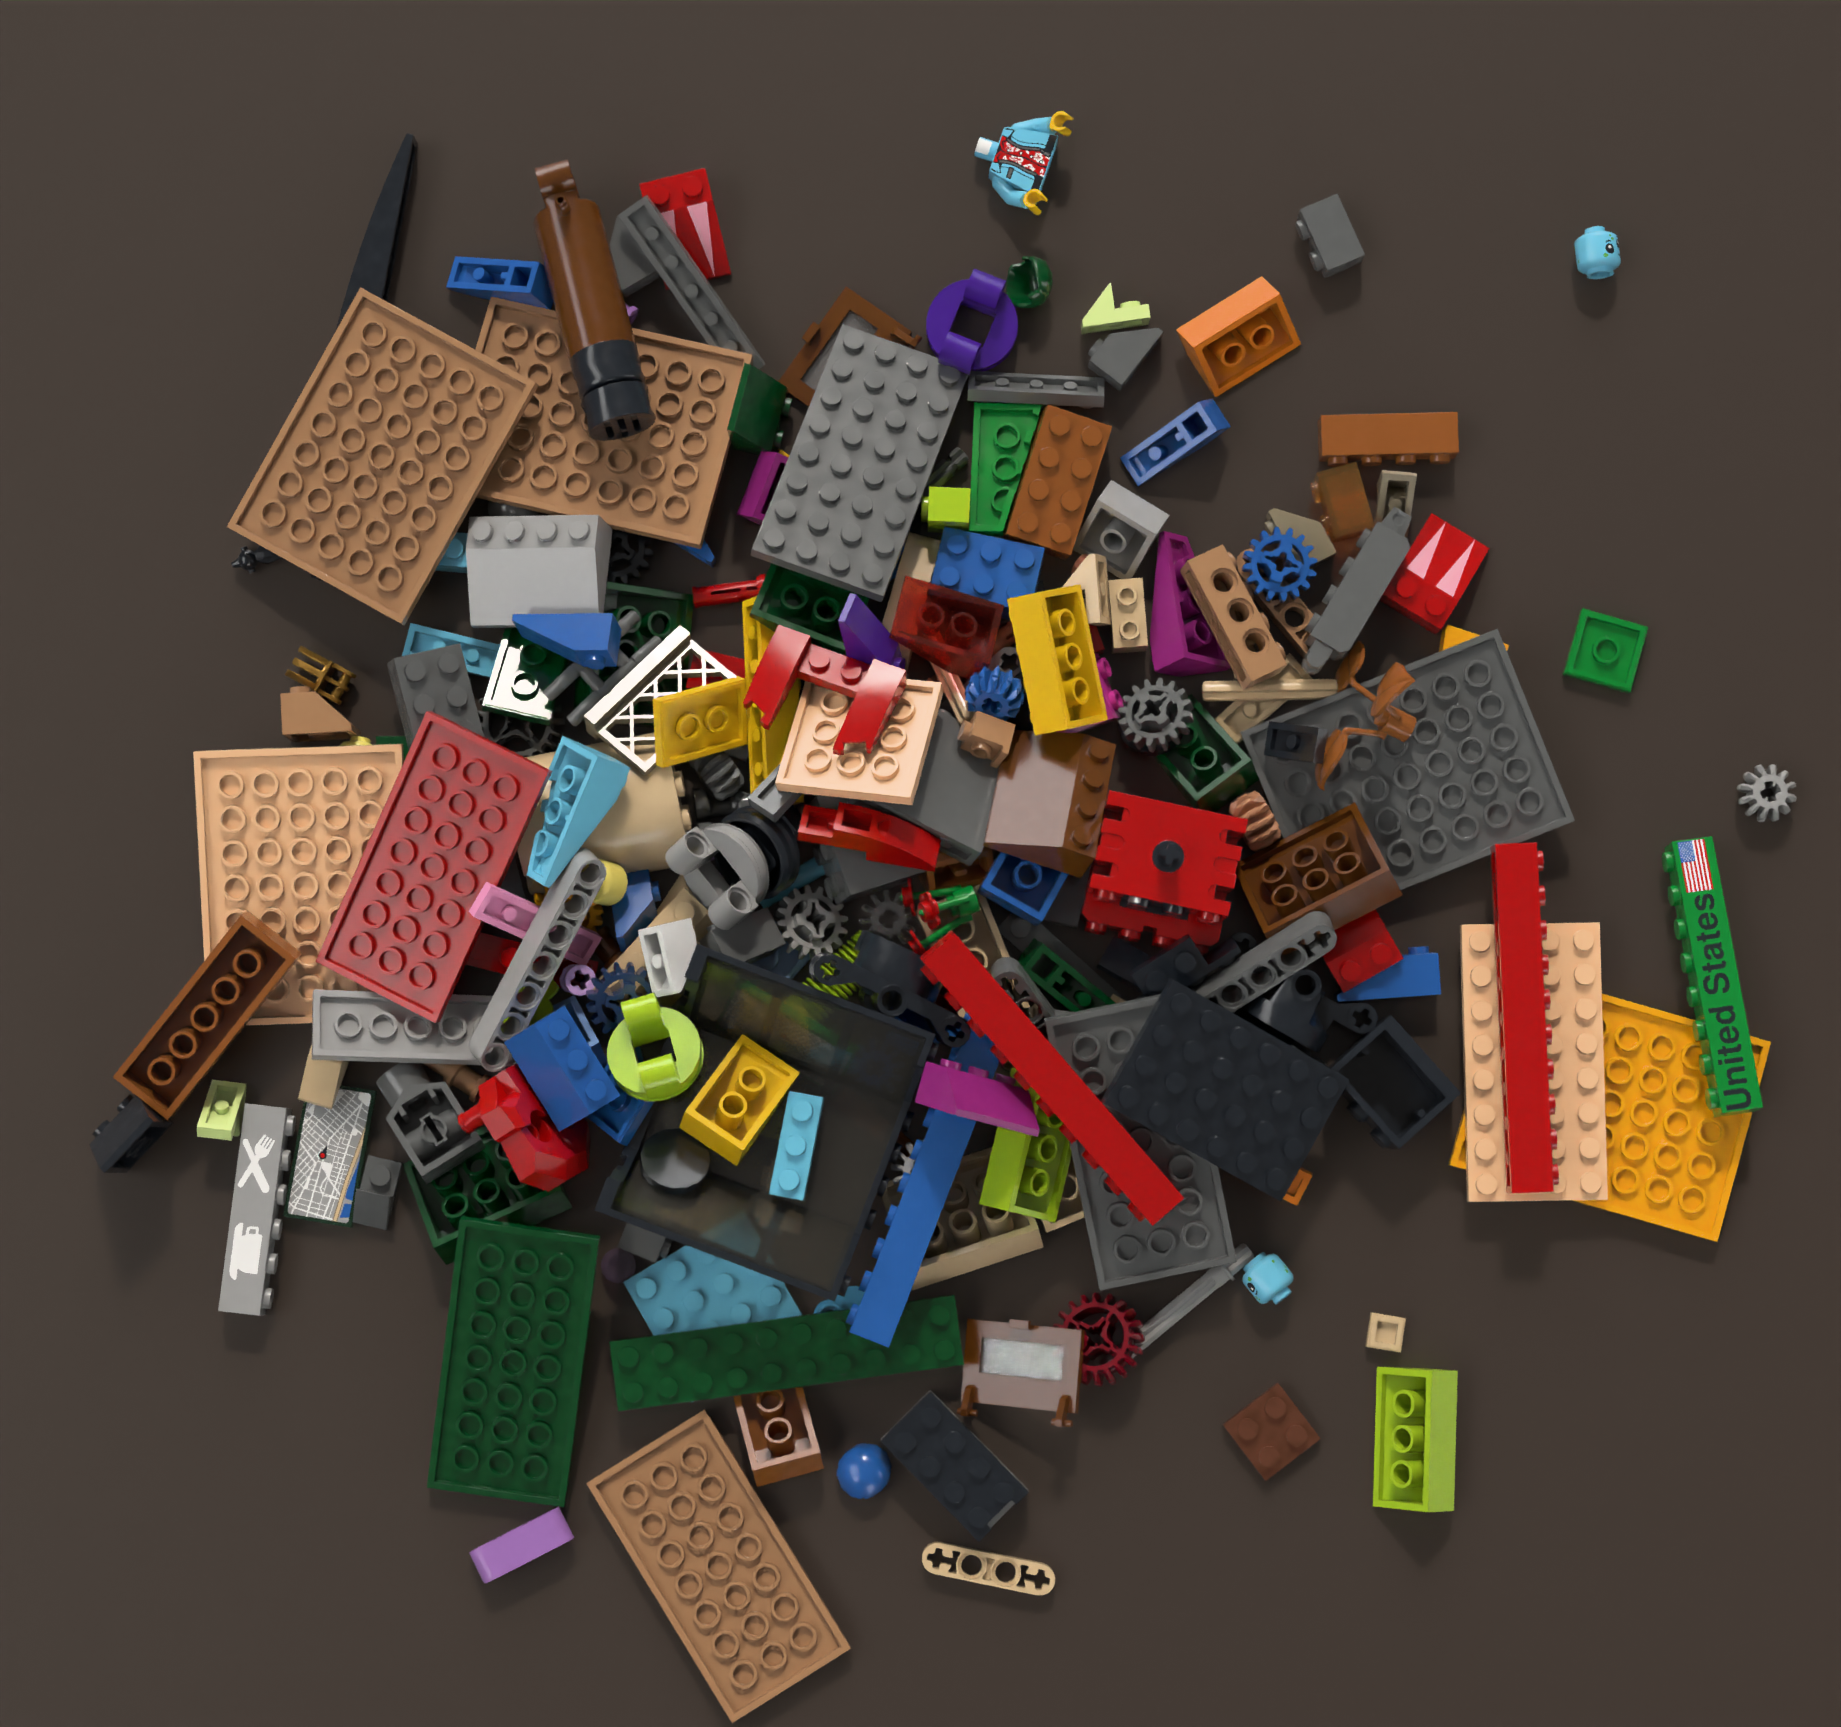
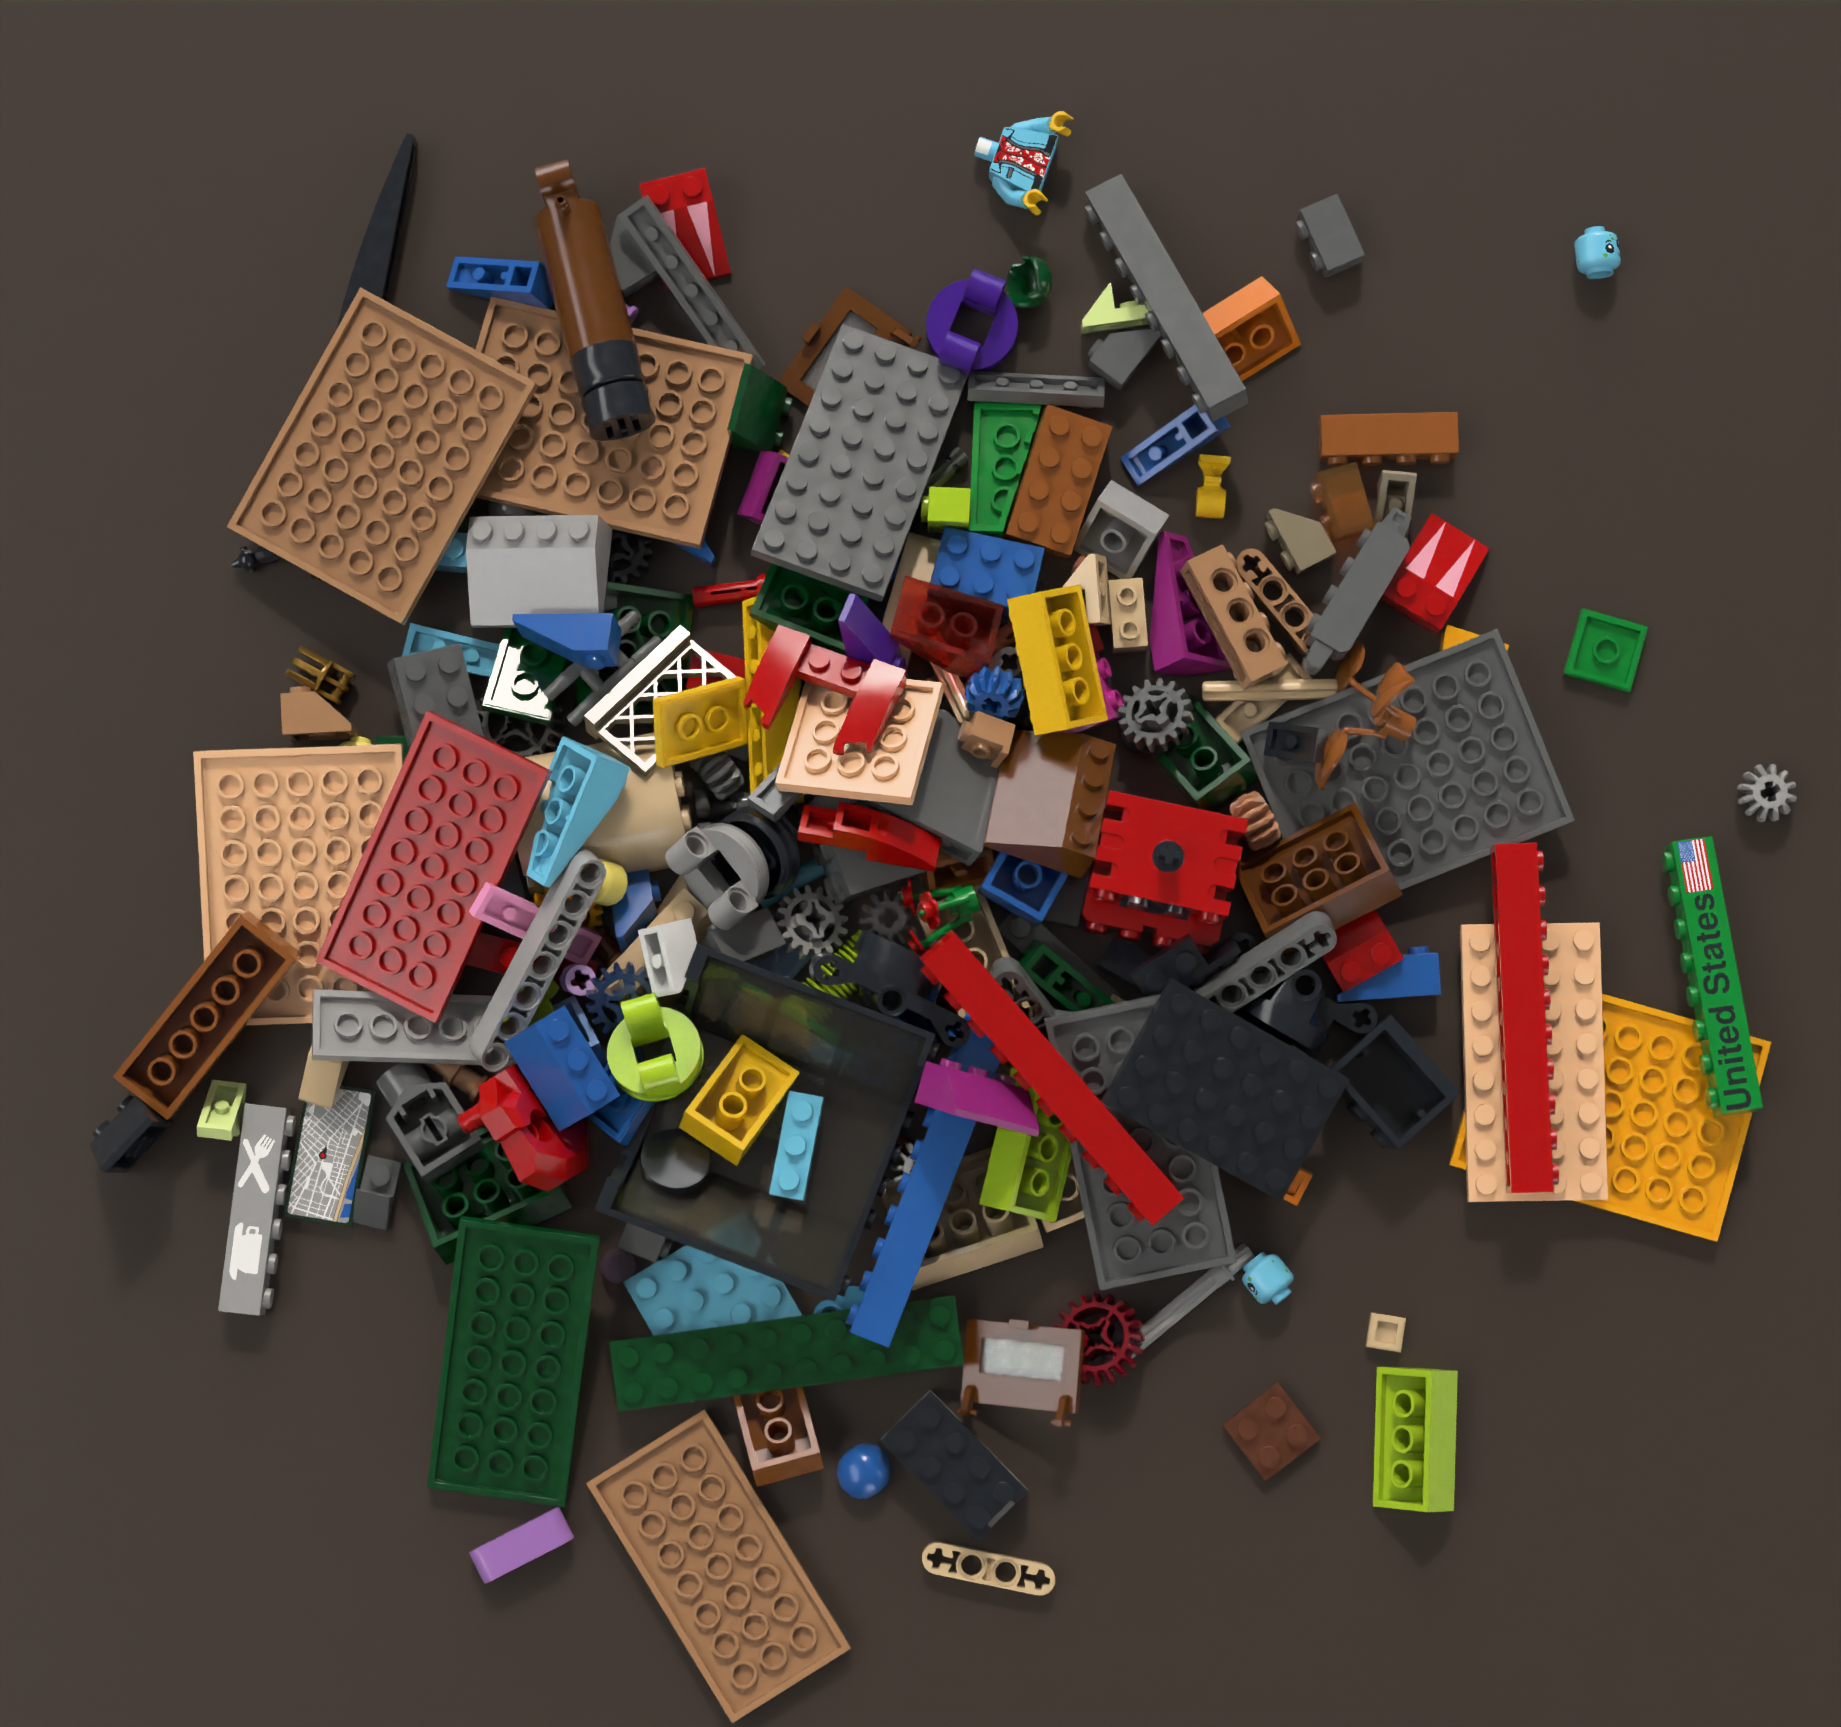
(1166, 298): none -> dark grey brick
(1211, 496): none -> yellow leg
(1266, 562): blue gear -> none

